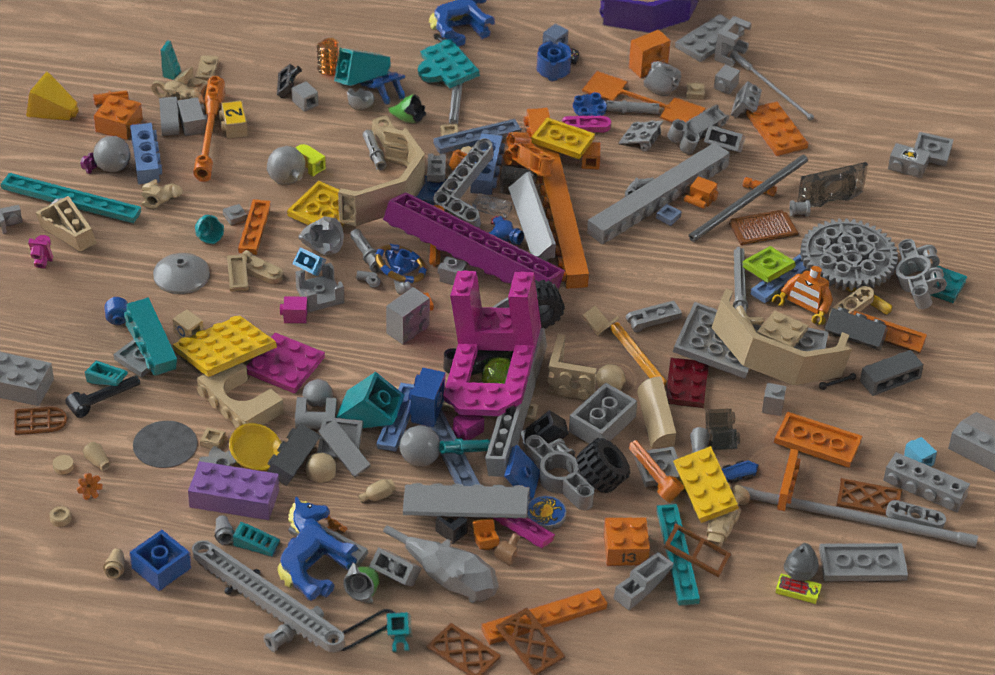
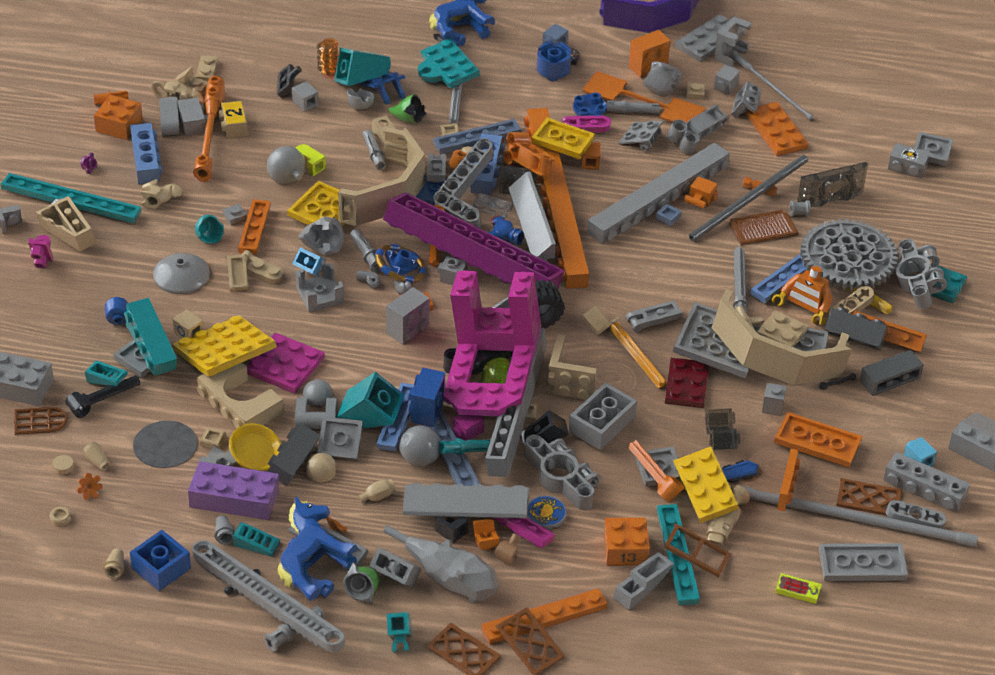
(51, 100): yellow slope -> none
(111, 154): light grey piece -> none
(169, 61): teal slope -> none
(294, 309): dark pink brick -> none
(344, 448): light grey tile -> none
(361, 622): black piece -> none
(522, 470): blue plate -> none
(603, 465): black tyre -> none
(611, 375): tan hair -> none
(636, 184): light grey piece -> none
(656, 413): tan brick -> none
(699, 439): light grey cone -> none
(725, 138): light grey brick -> none
(769, 264): lime plate -> none
(802, 563): dark grey hair -> none

